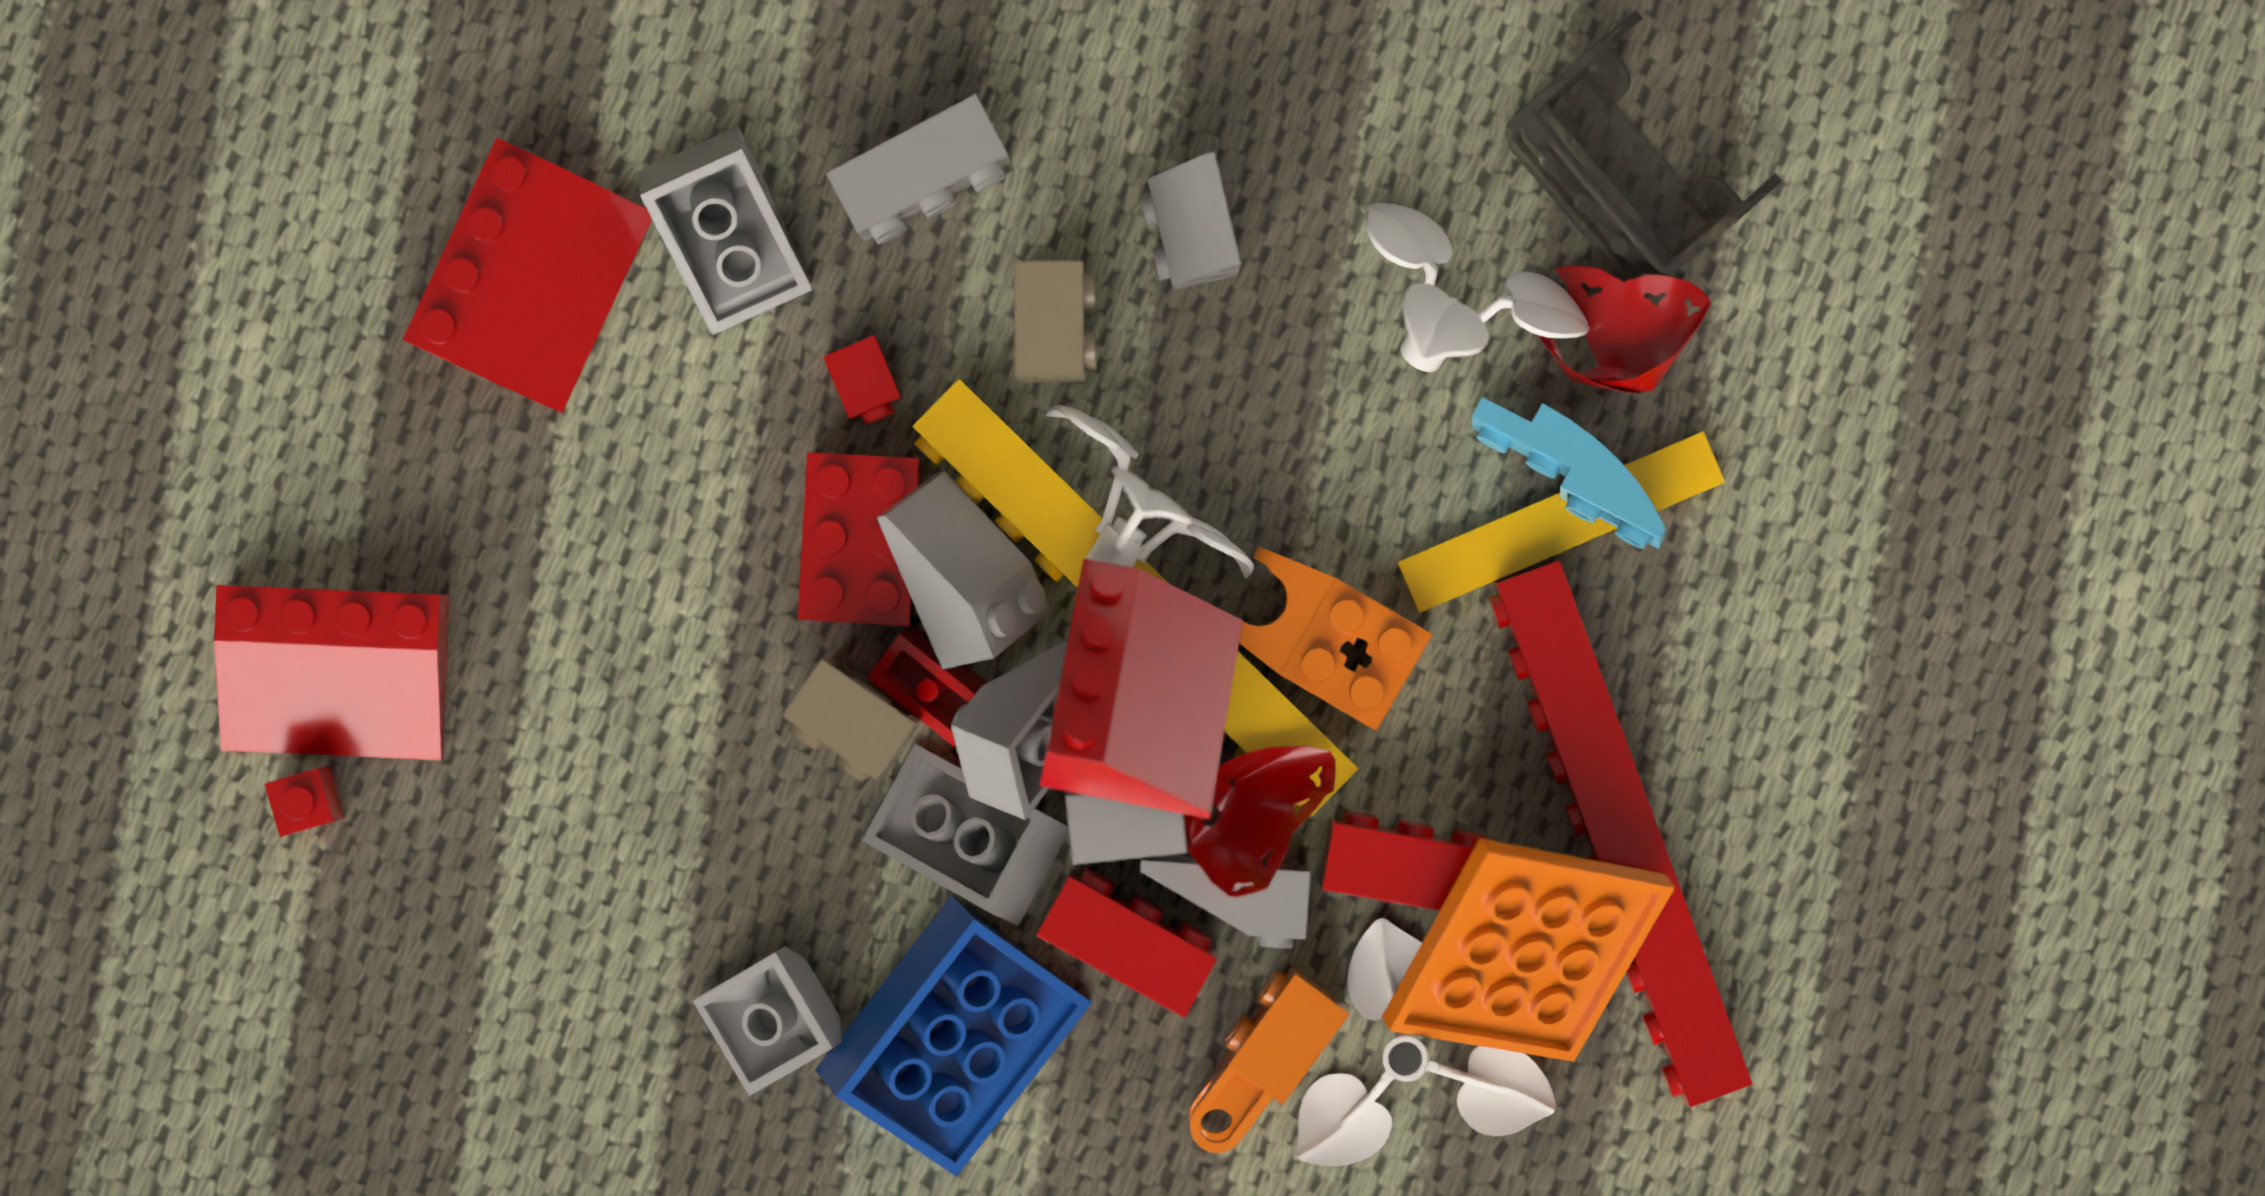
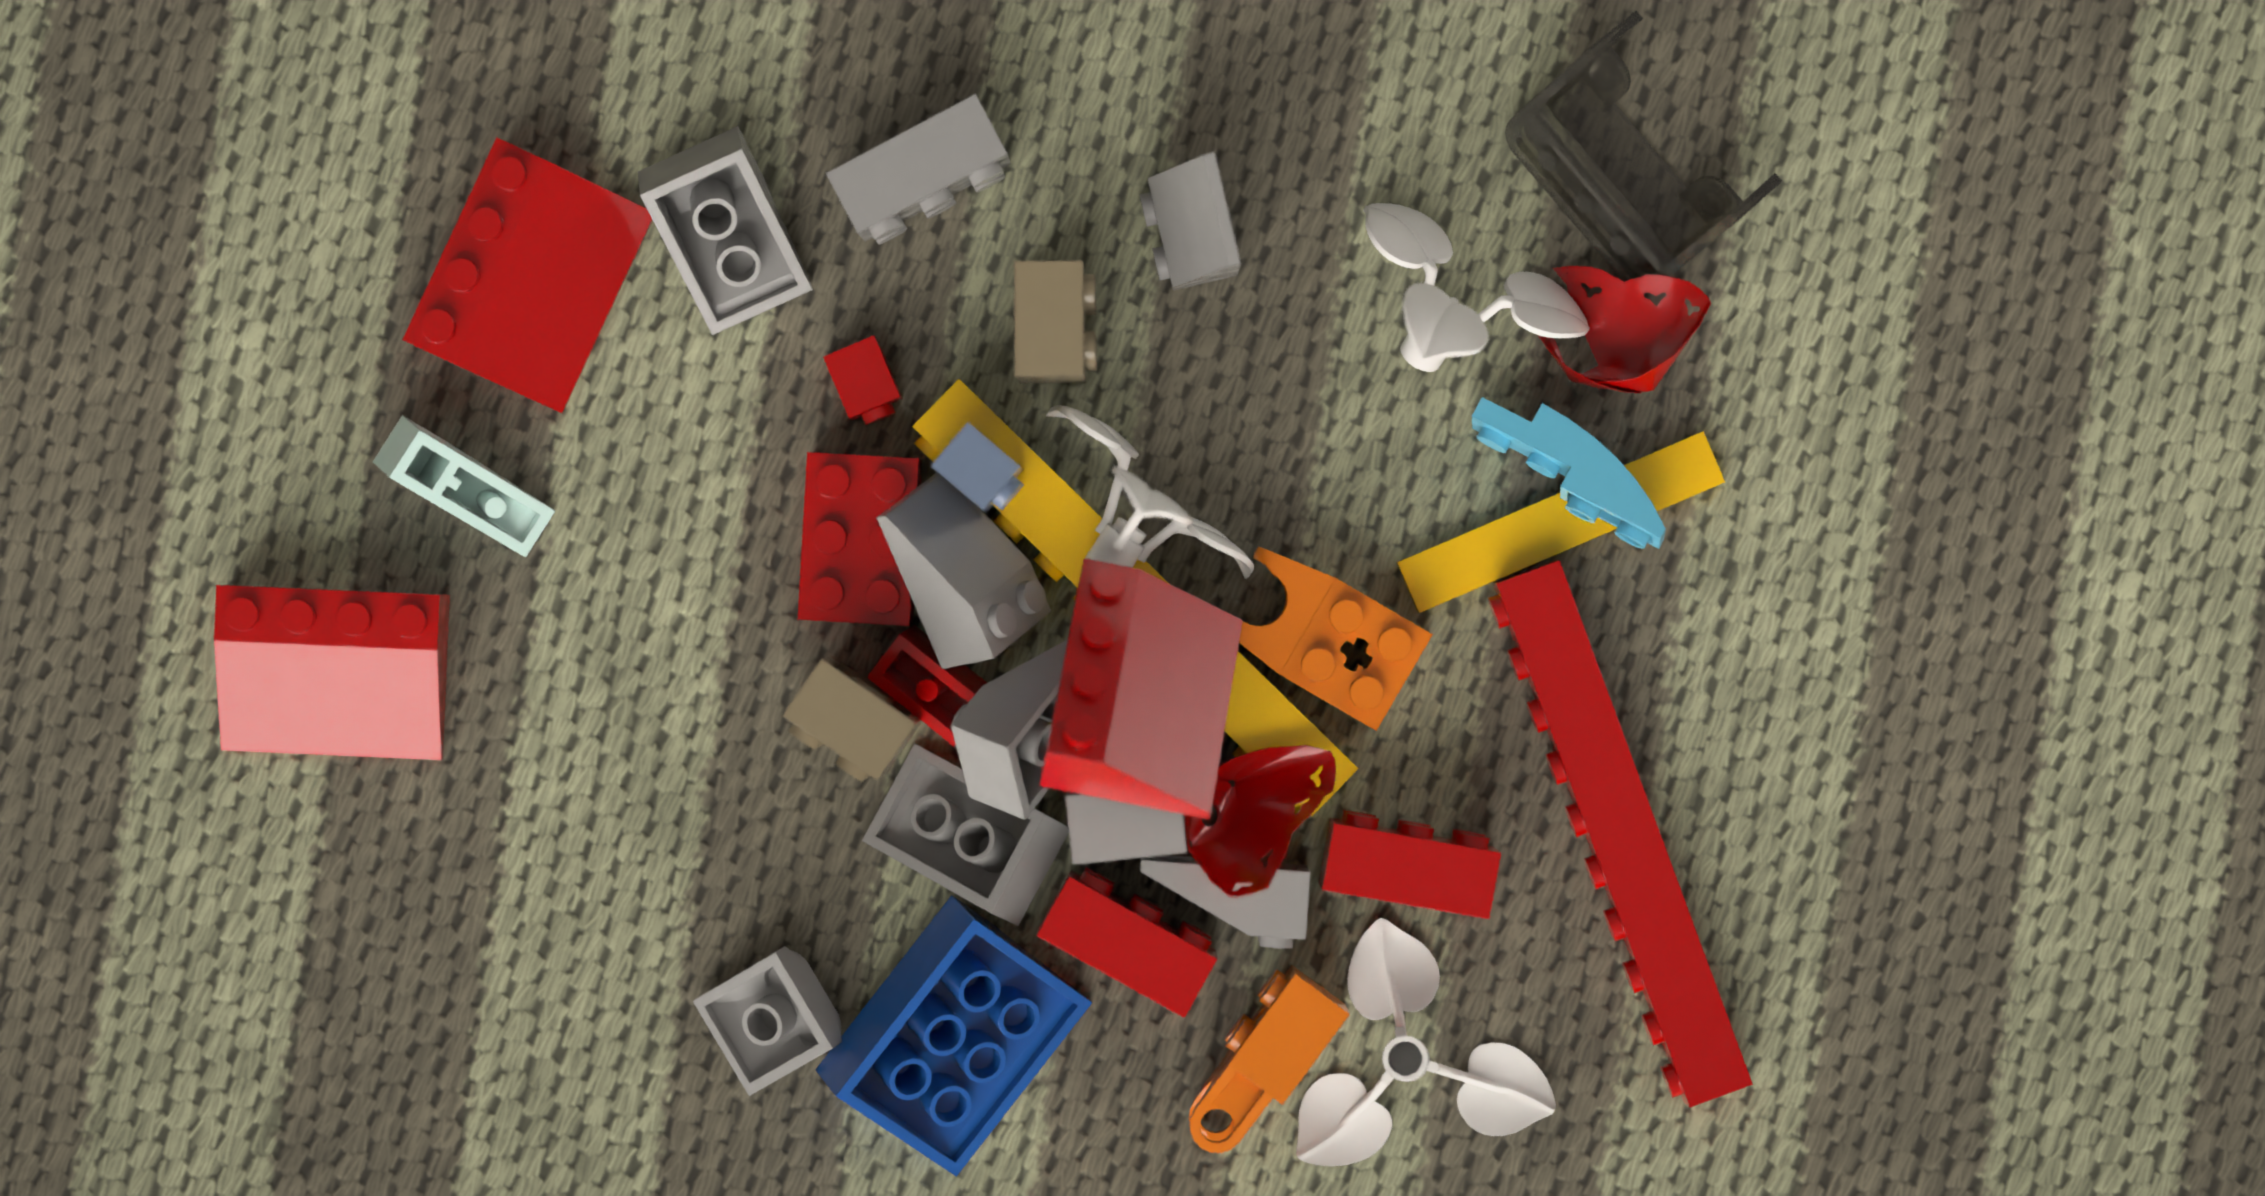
(304, 801): red brick -> none
(462, 486): none -> light aqua slope
(979, 469): none -> sand blue brick
(1527, 951): orange plate -> none

